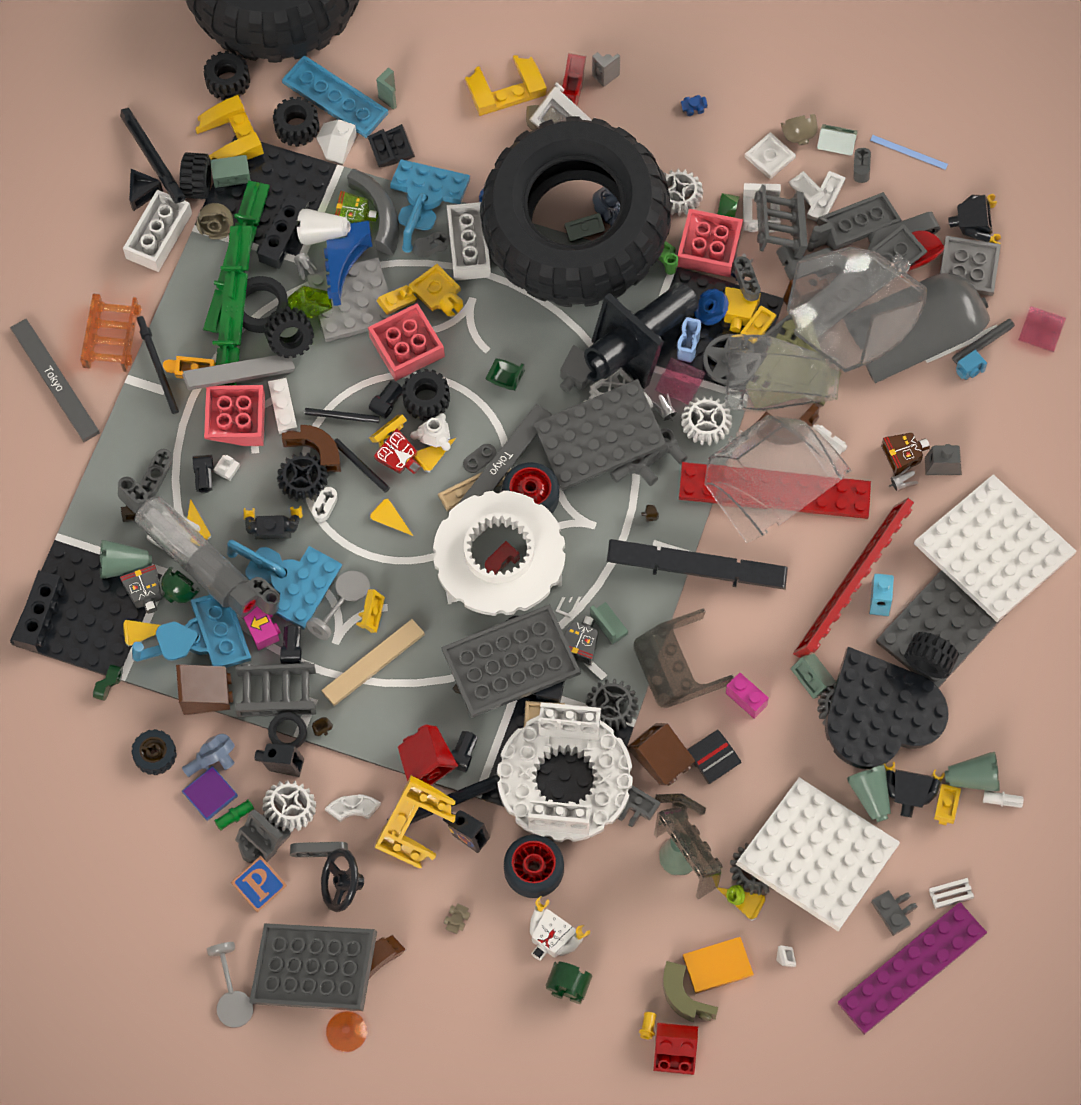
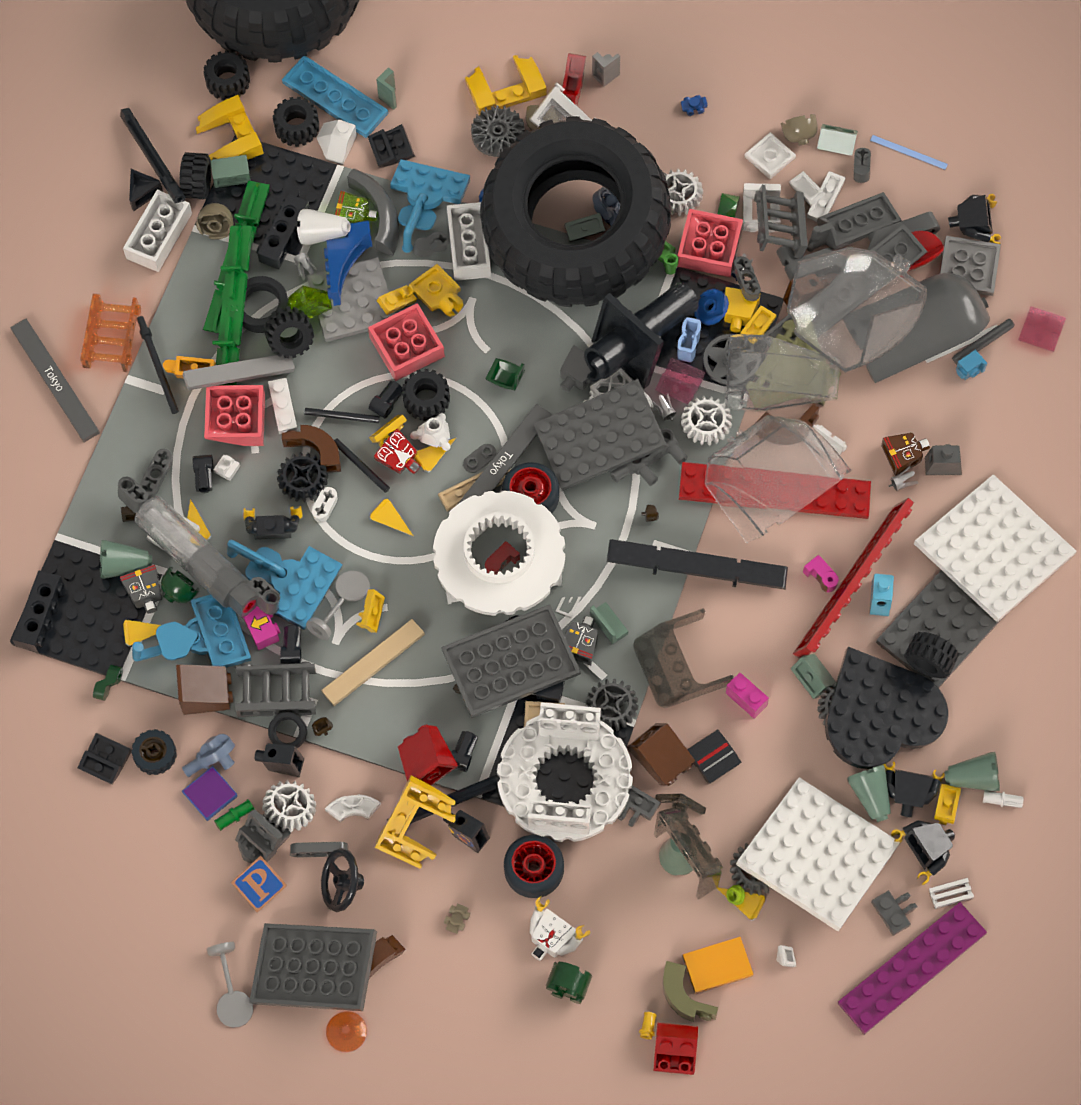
(104, 758): none -> black slope
(496, 130): none -> dark grey wheel
(823, 573): none -> dark pink leg
(928, 844): none -> torso

